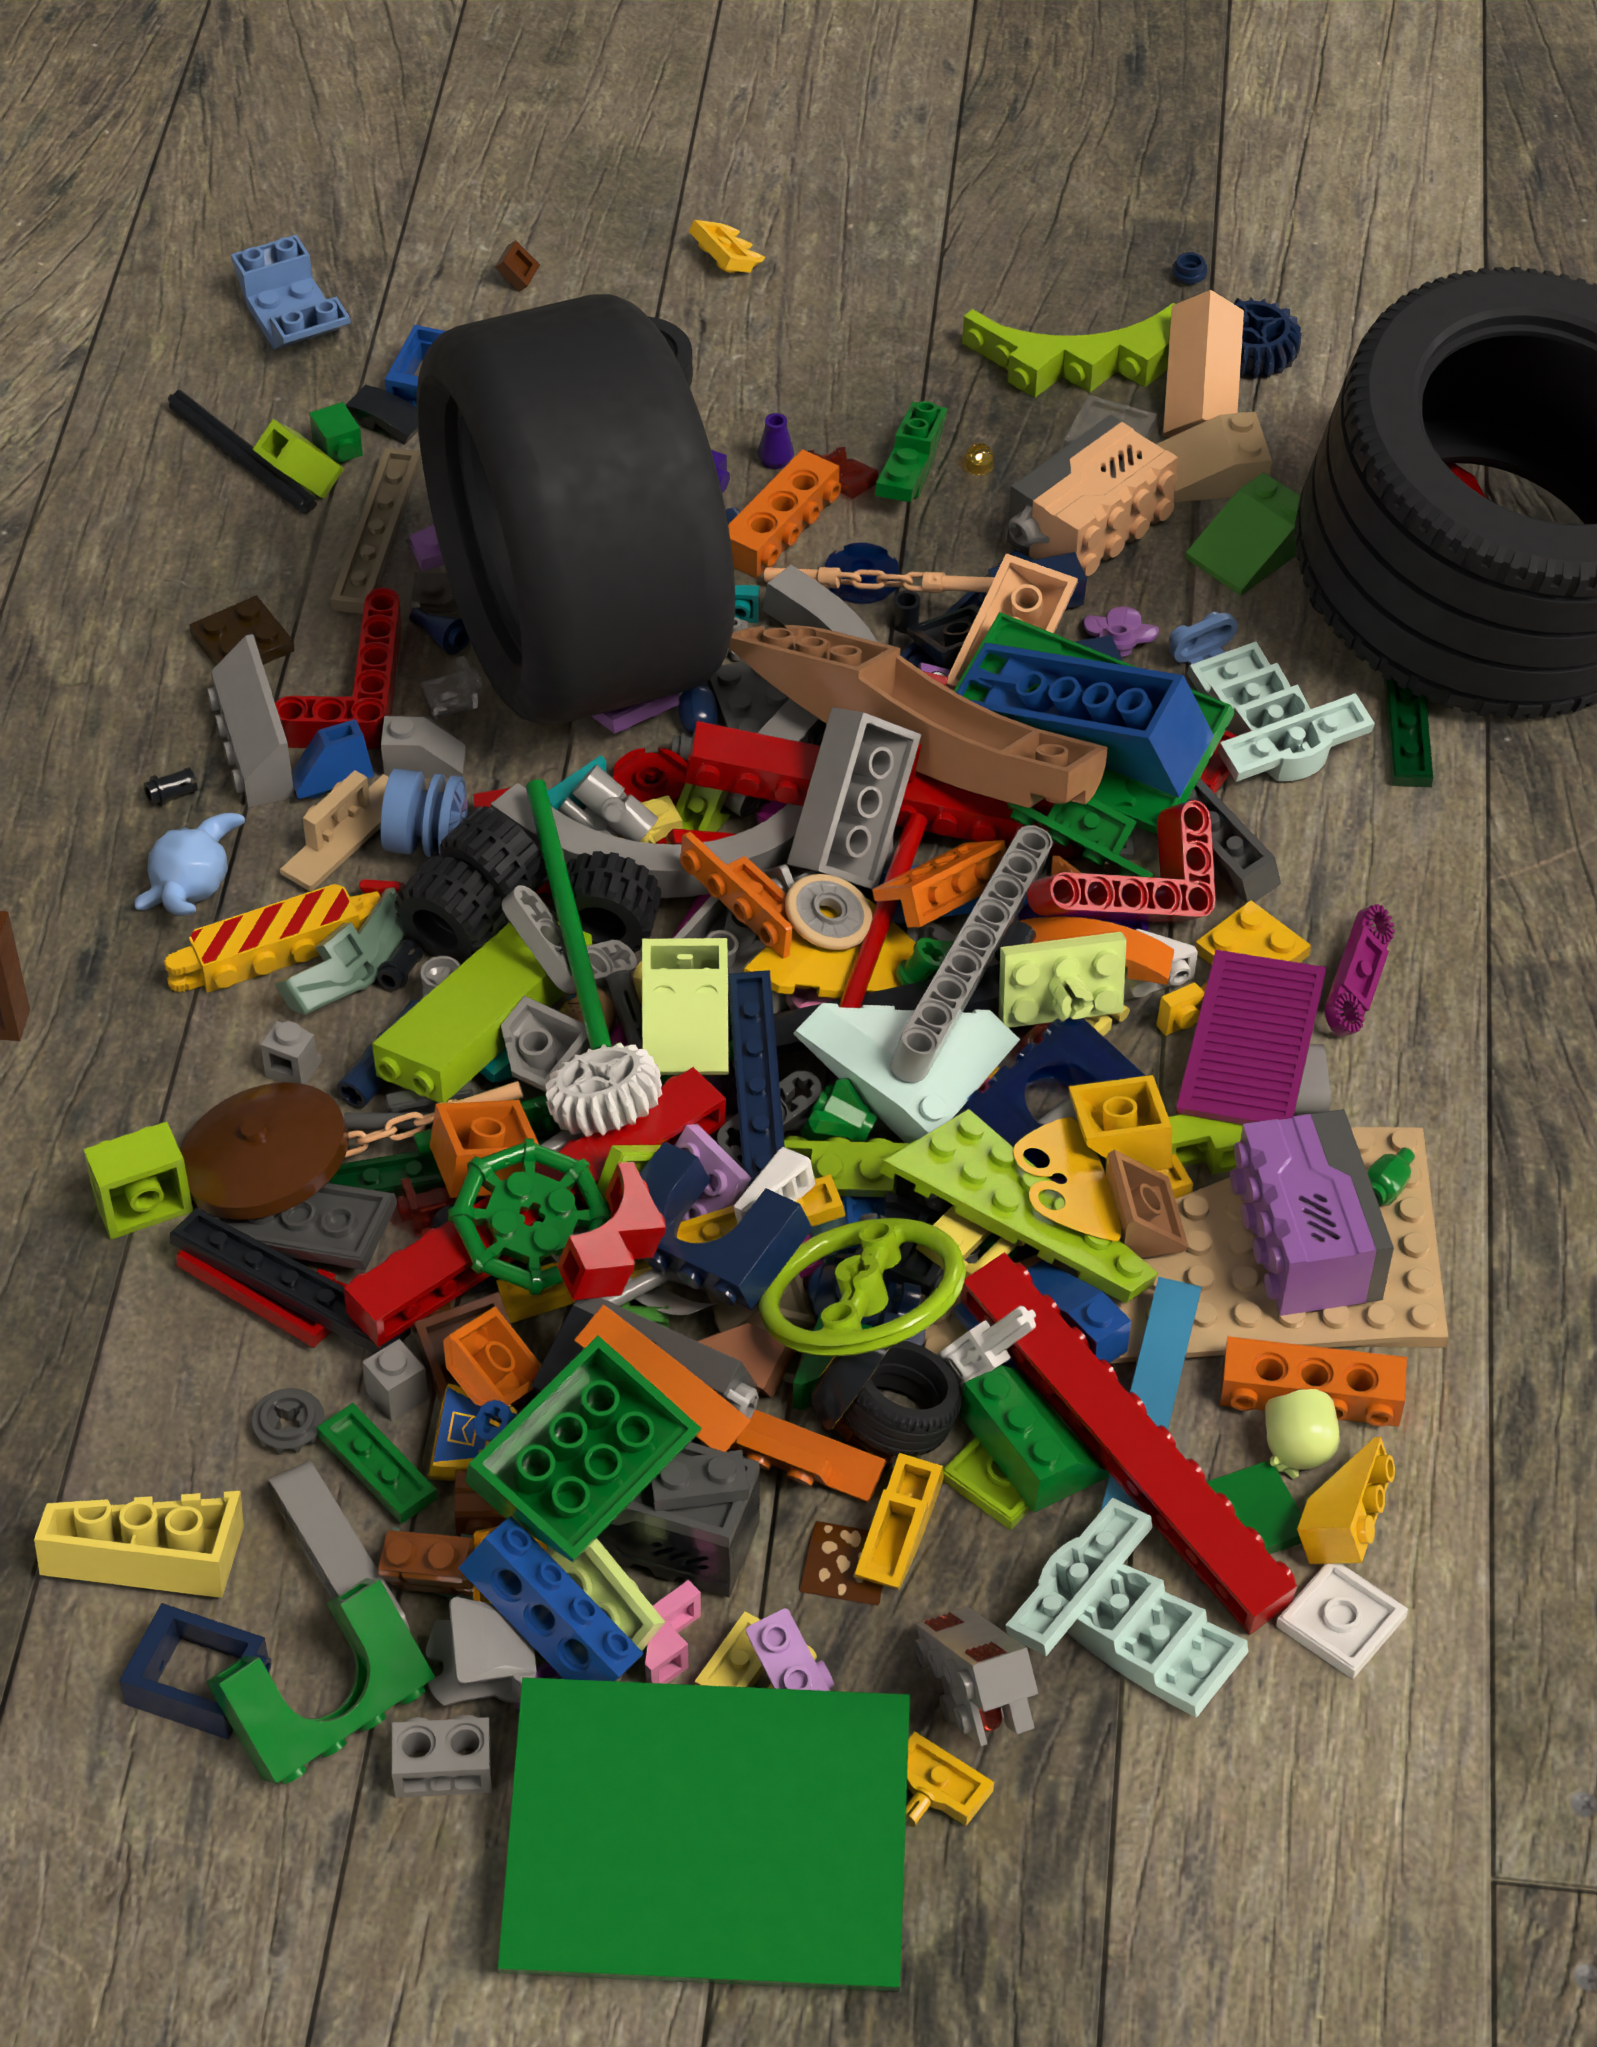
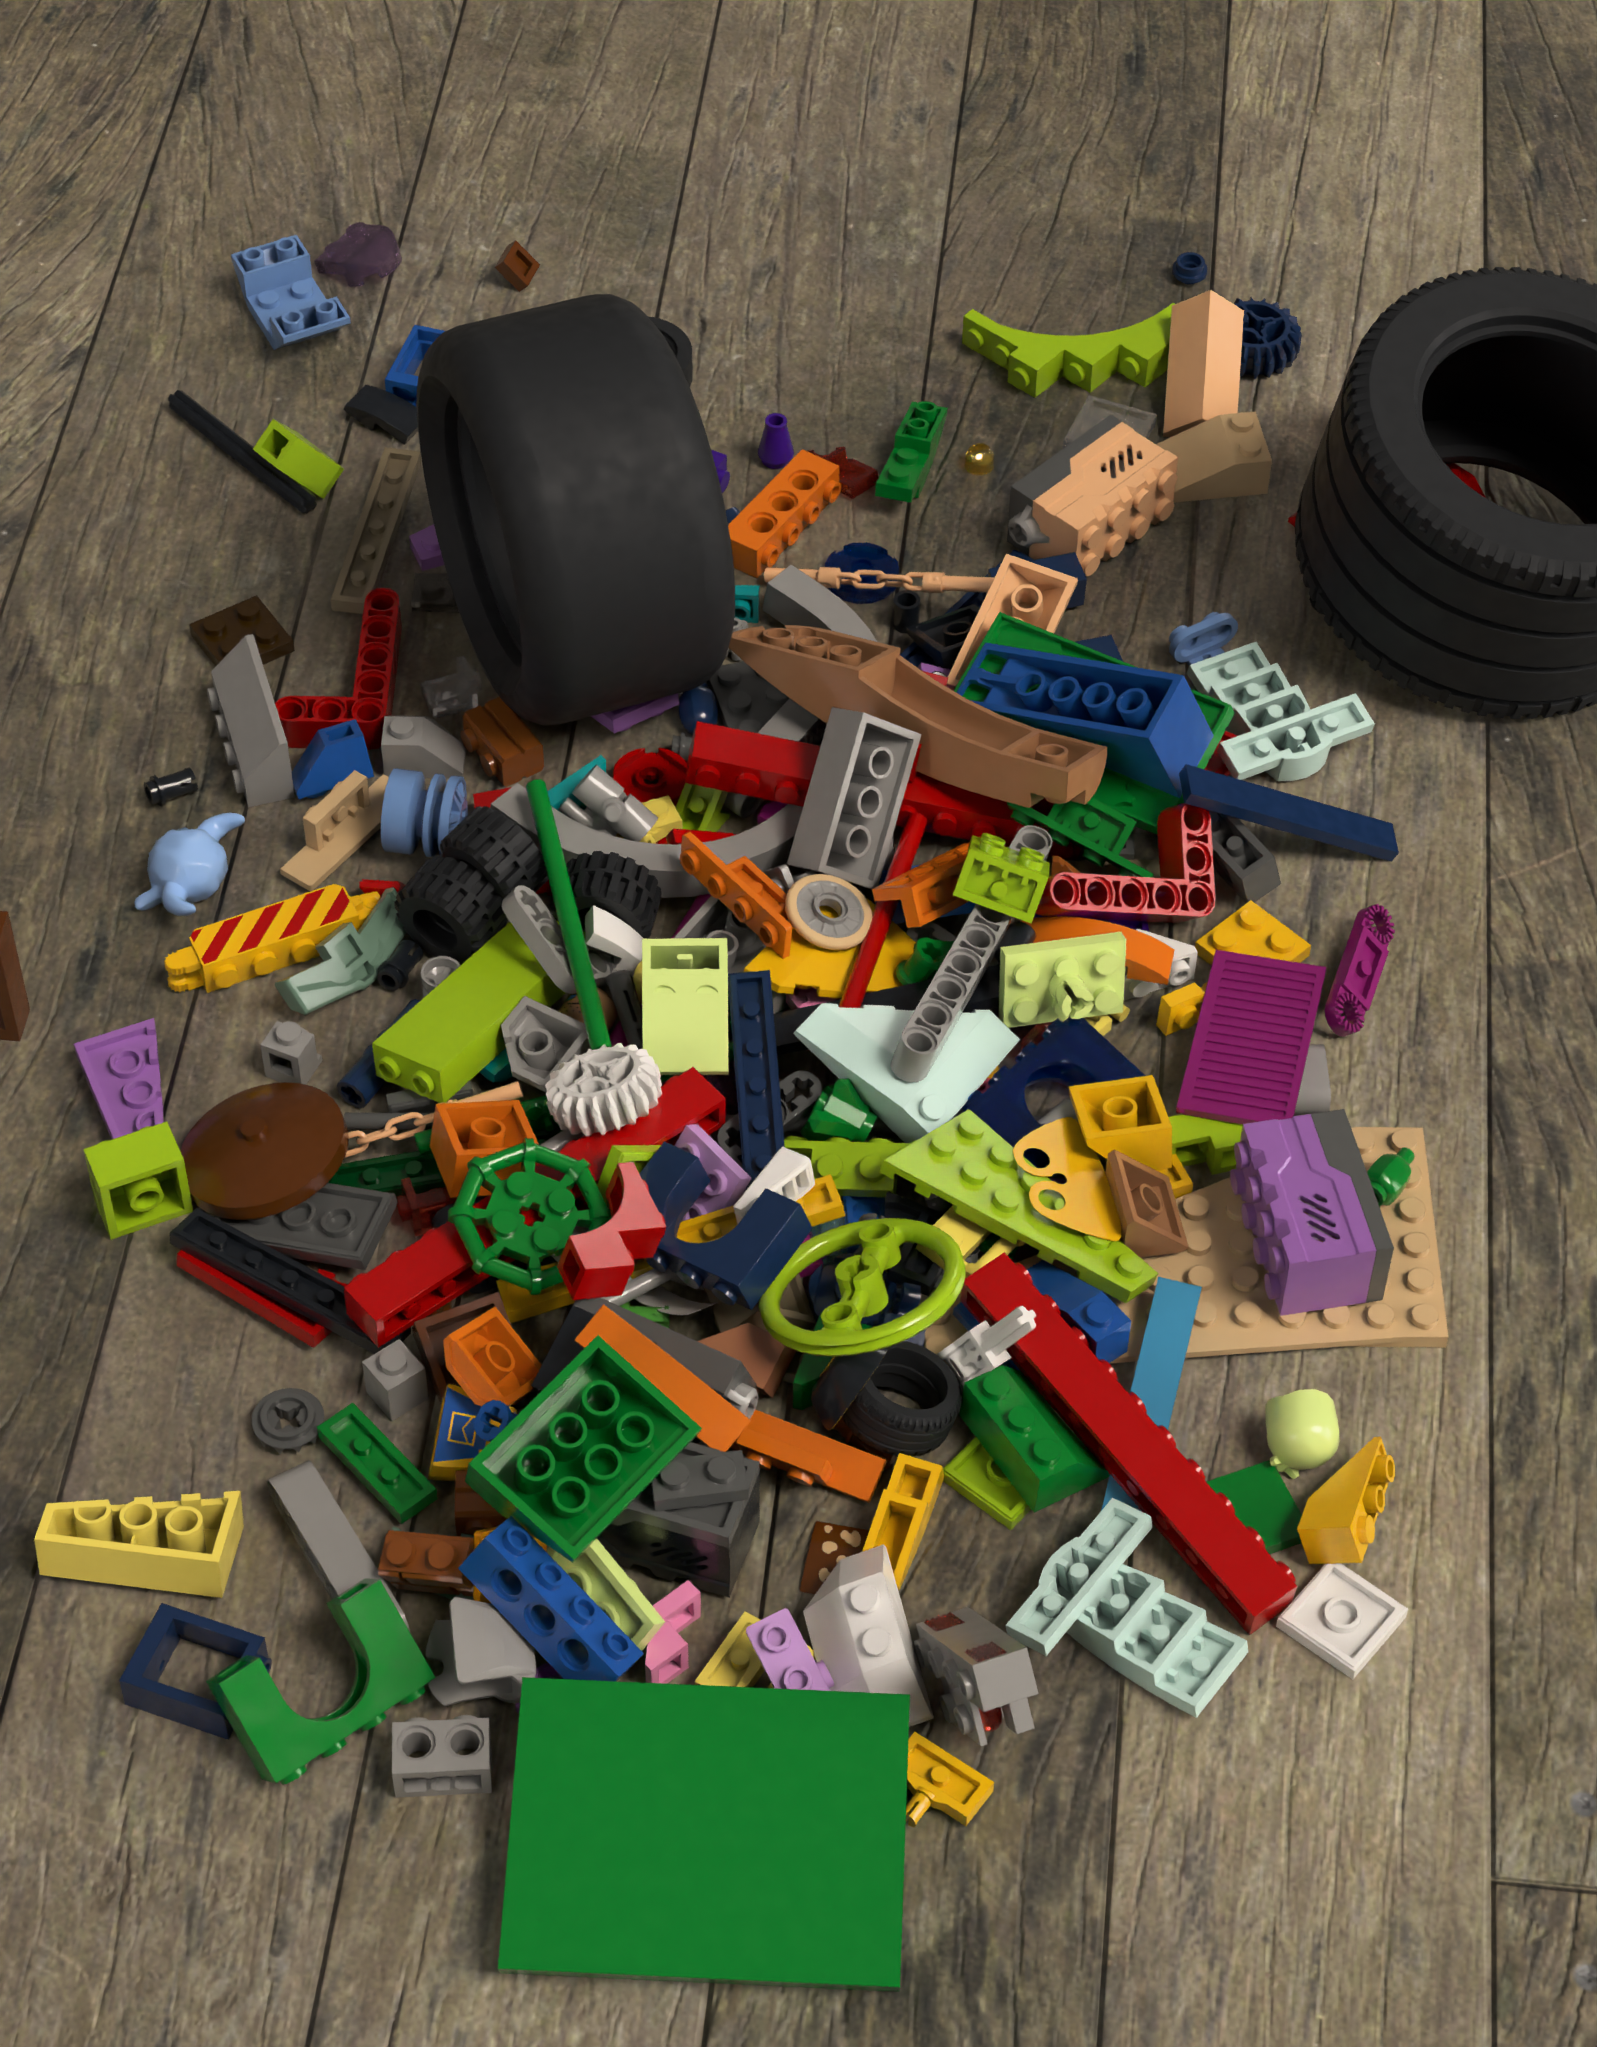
(124, 1077): none -> medium lavender wing
(336, 432): green brick -> none
(361, 253): none -> clear purple slope
(445, 630): dark blue cone -> none
(502, 742): none -> dark orange brick
(614, 937): none -> white slope
(723, 245): yellow plate -> none
(864, 1633): none -> white wedge
(1003, 877): none -> lime bracket
(1124, 626): medium lavender plate -> none
(1249, 535): bright green slope -> none
(1288, 813): none -> dark blue tile
(1332, 1370): orange brick -> none
(1408, 737): dark green tile -> none

